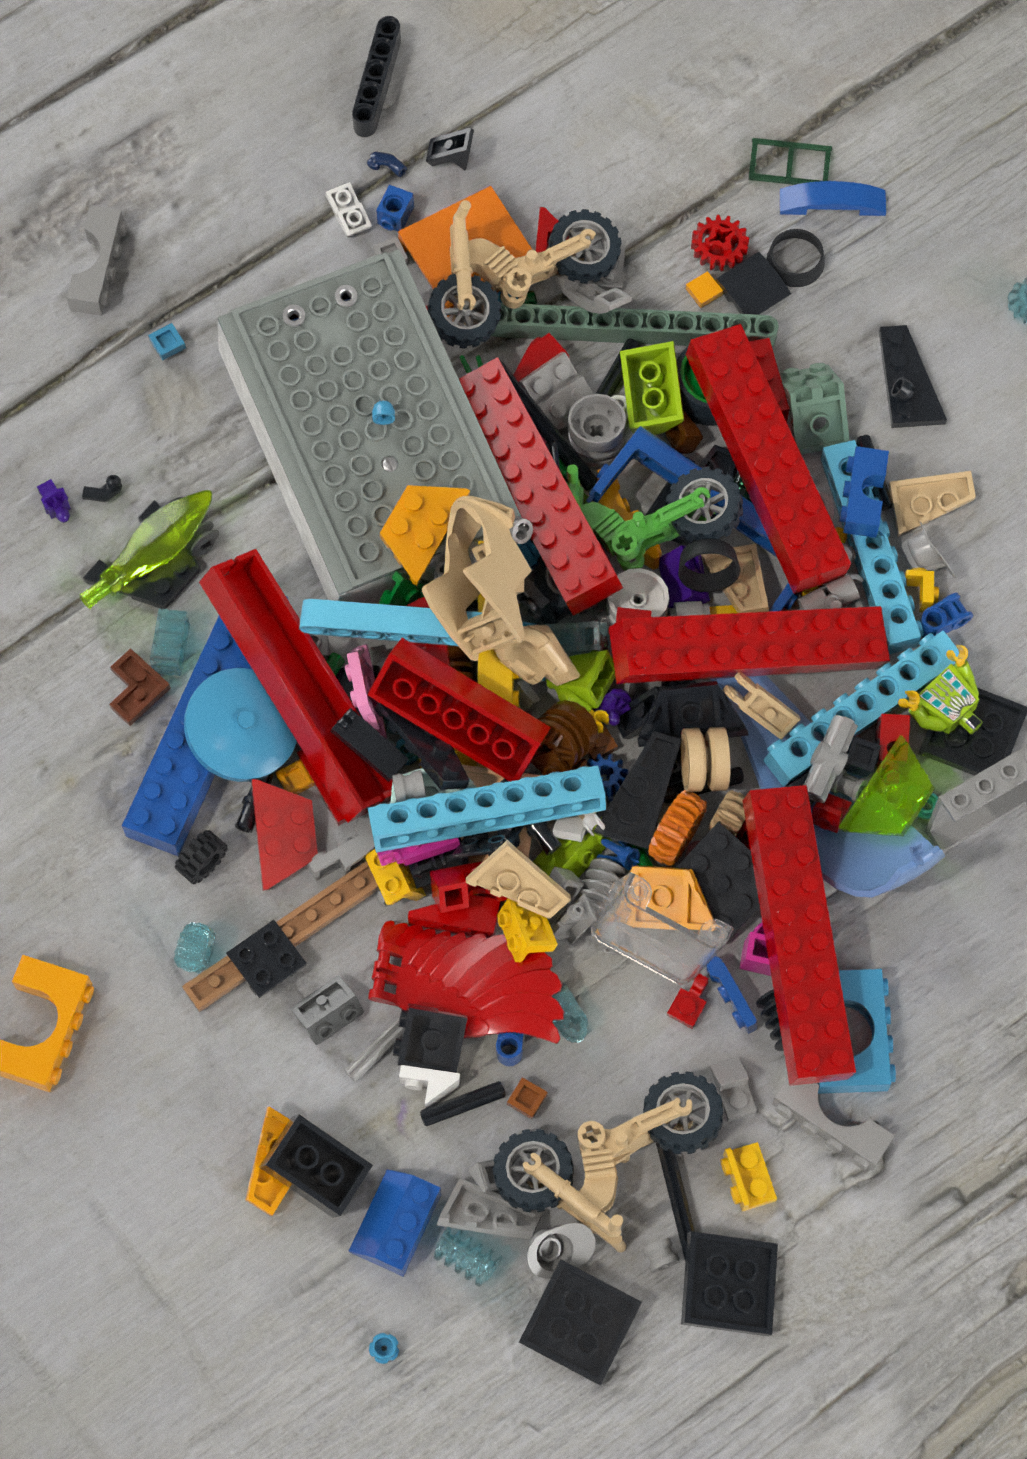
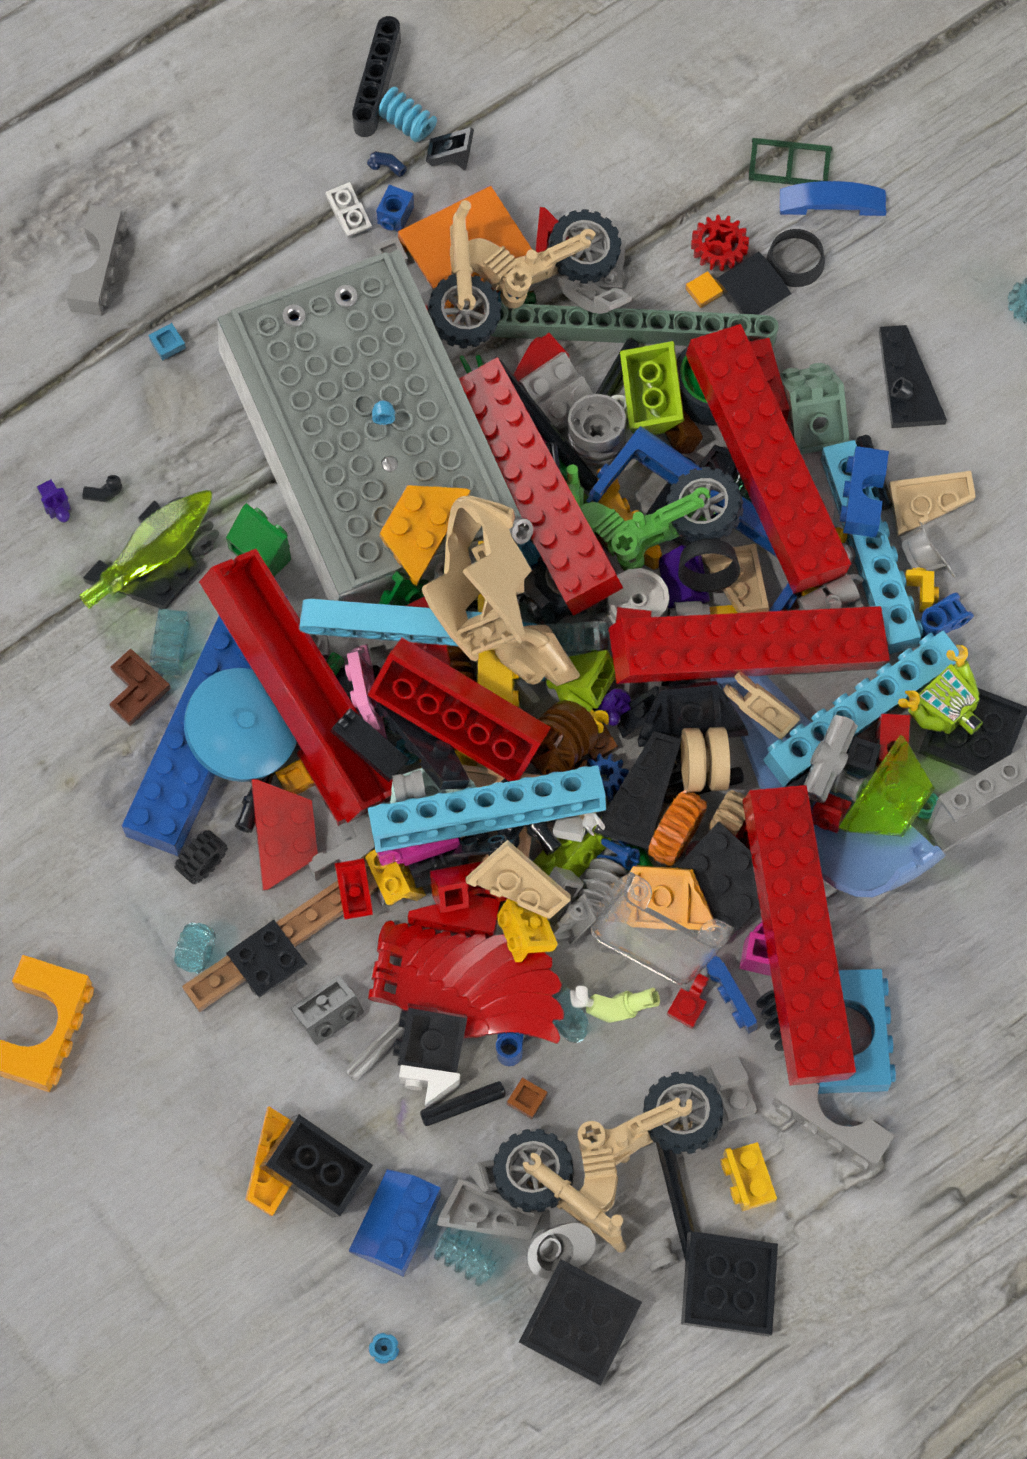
(254, 531): none -> green slope
(354, 888): none -> red slope
(405, 116): none -> medium azure piece
(614, 1009): none -> yellowish green arm

